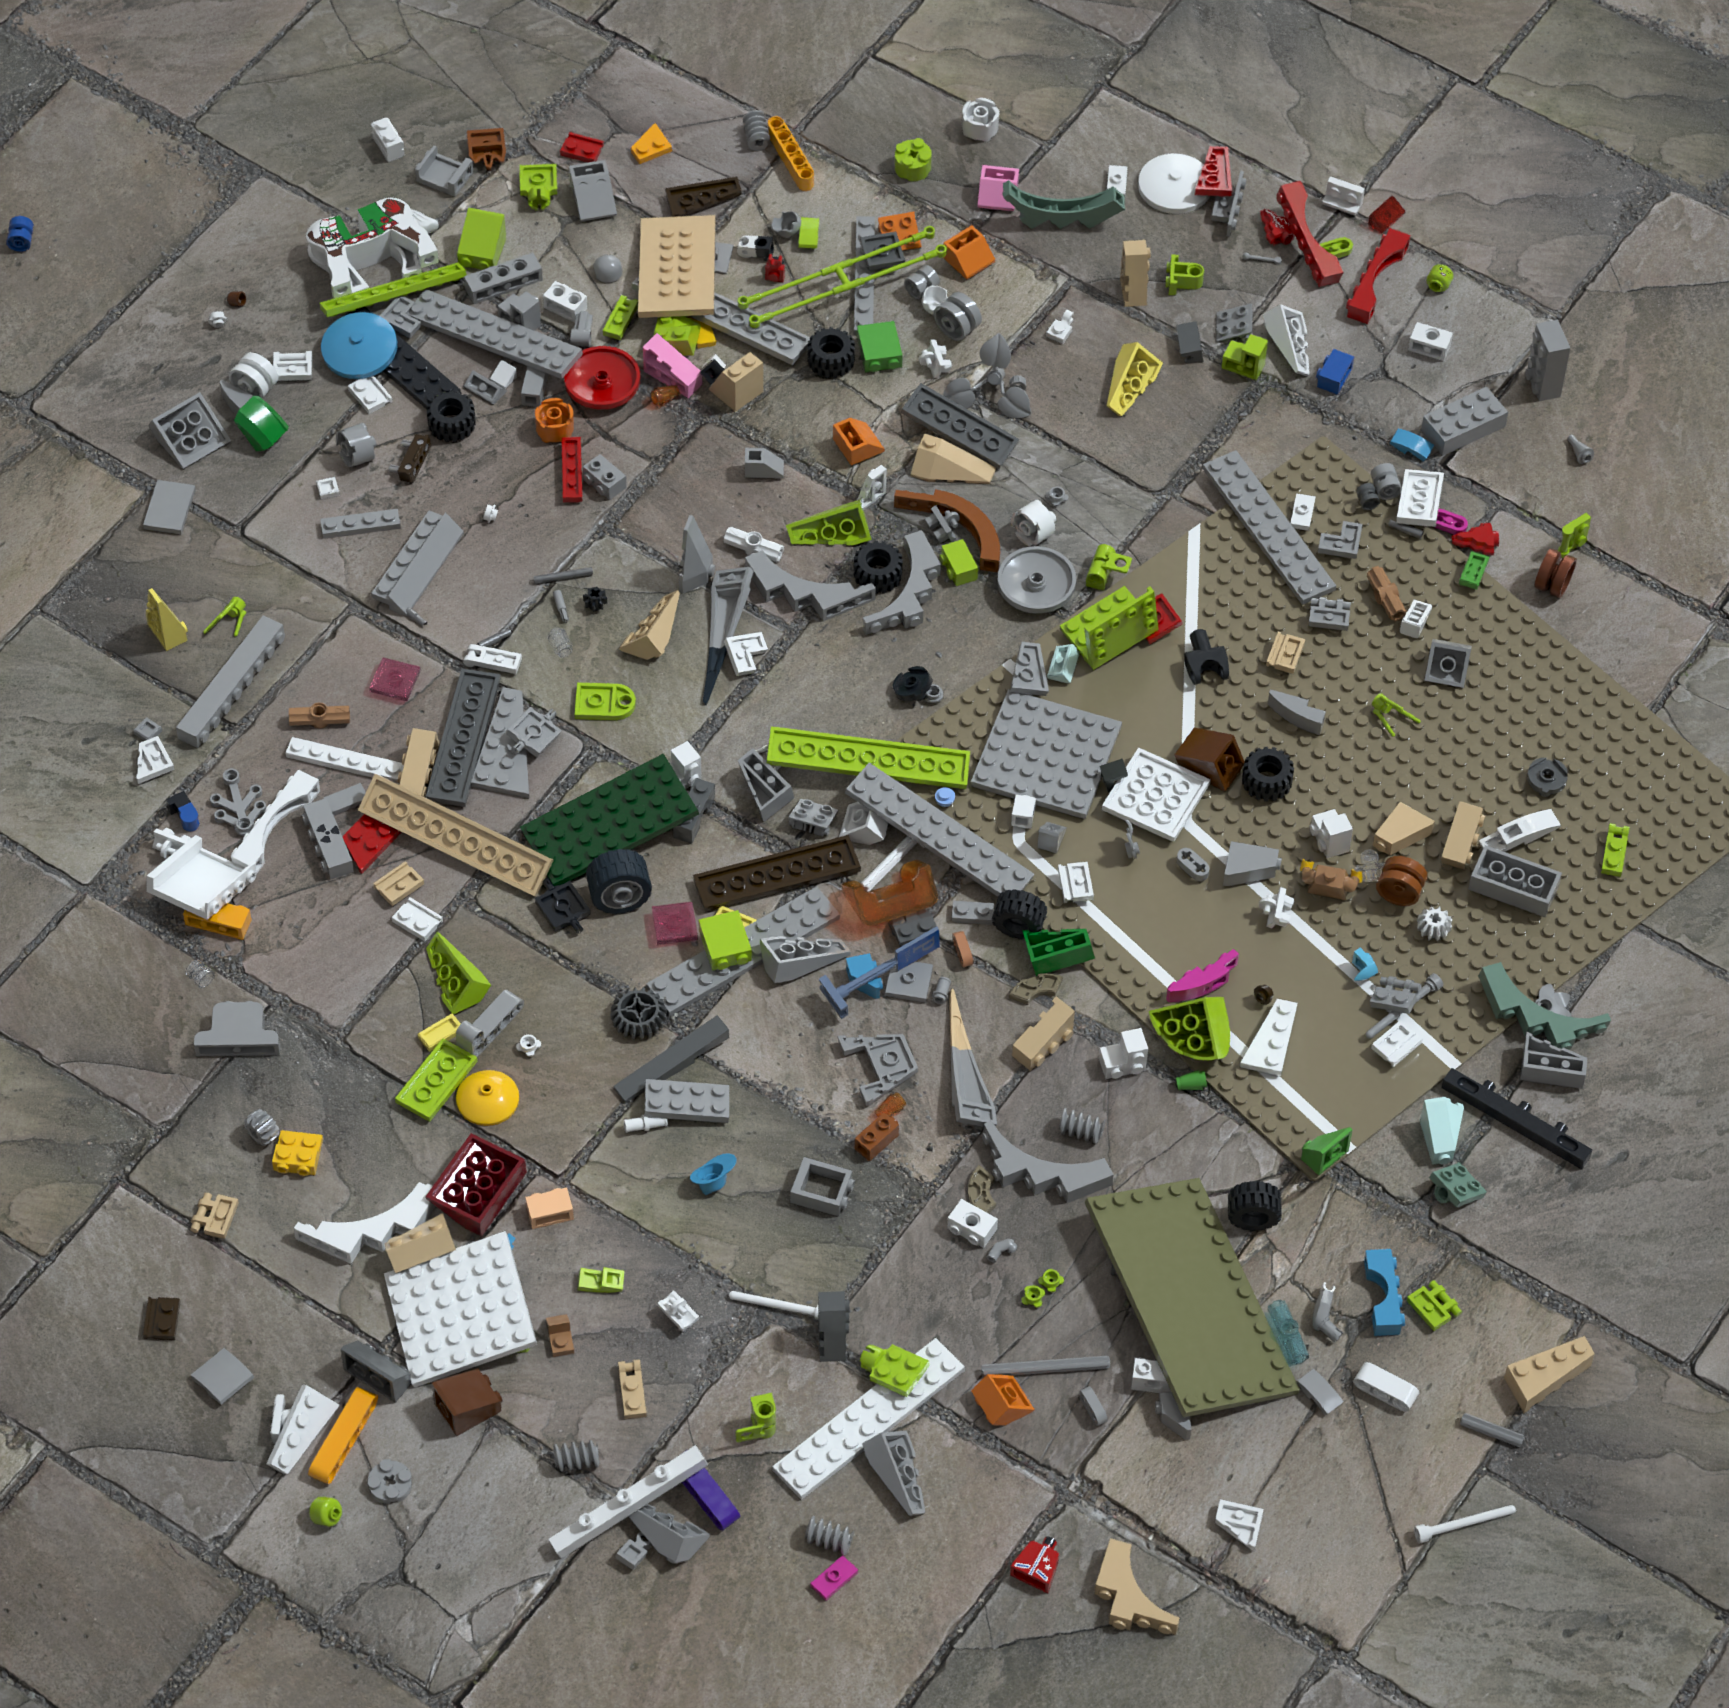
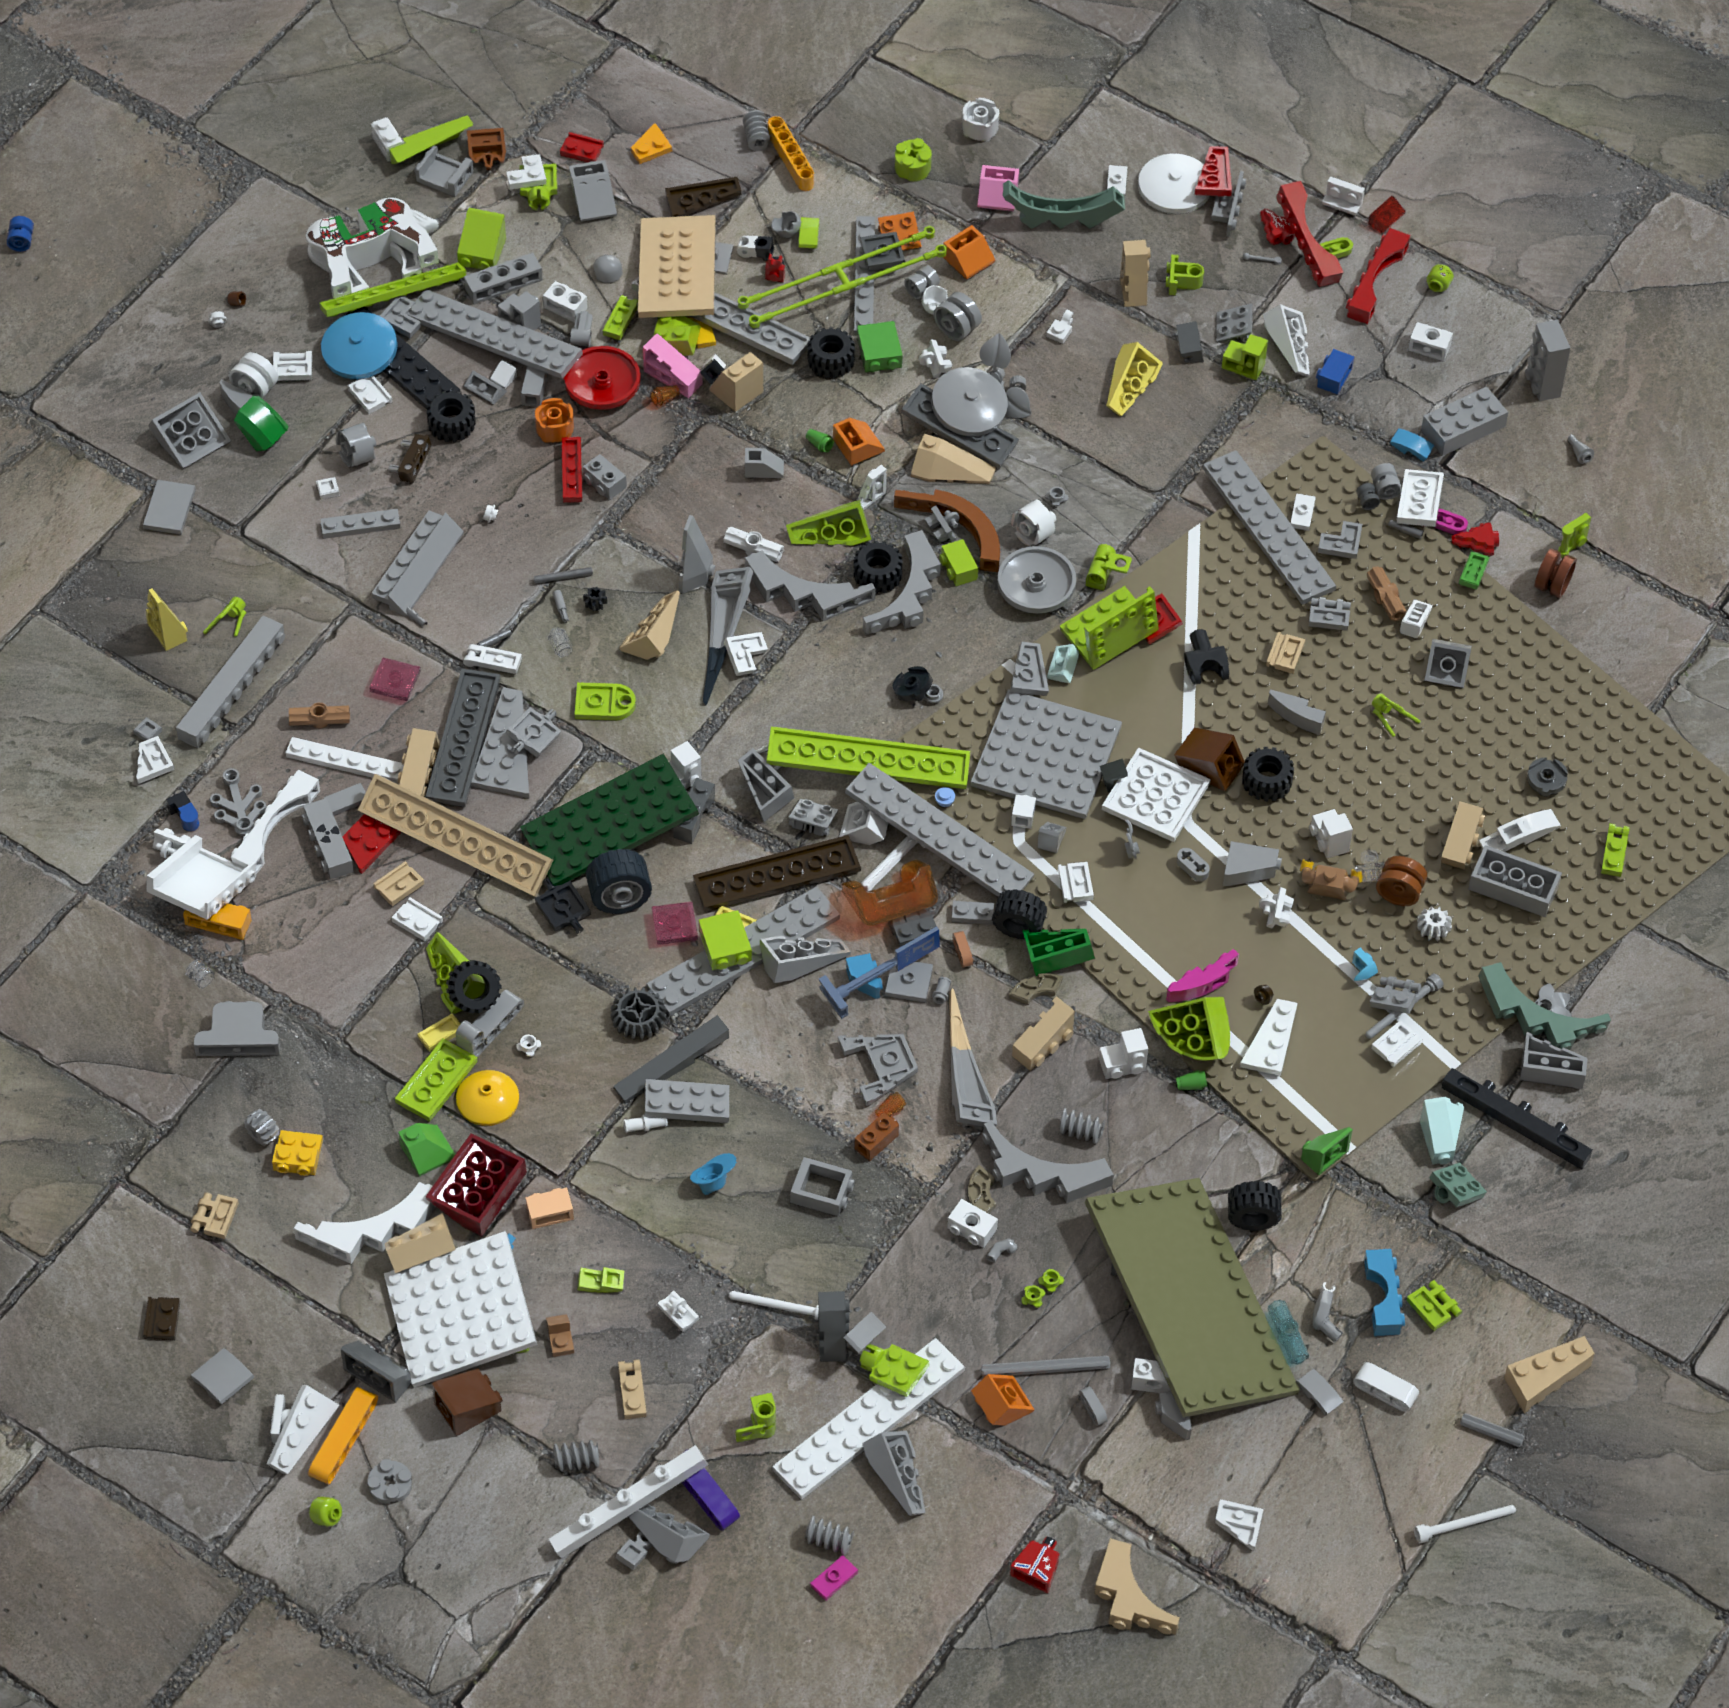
(425, 1147): none -> bright green slope
(426, 139): none -> lime wedge
(490, 993): none -> black tyre
(530, 176): none -> white plate
(820, 440): none -> bright green cone
(864, 1332): none -> light grey slope
(969, 401): none -> light grey dish
(1402, 829): tan slope -> none

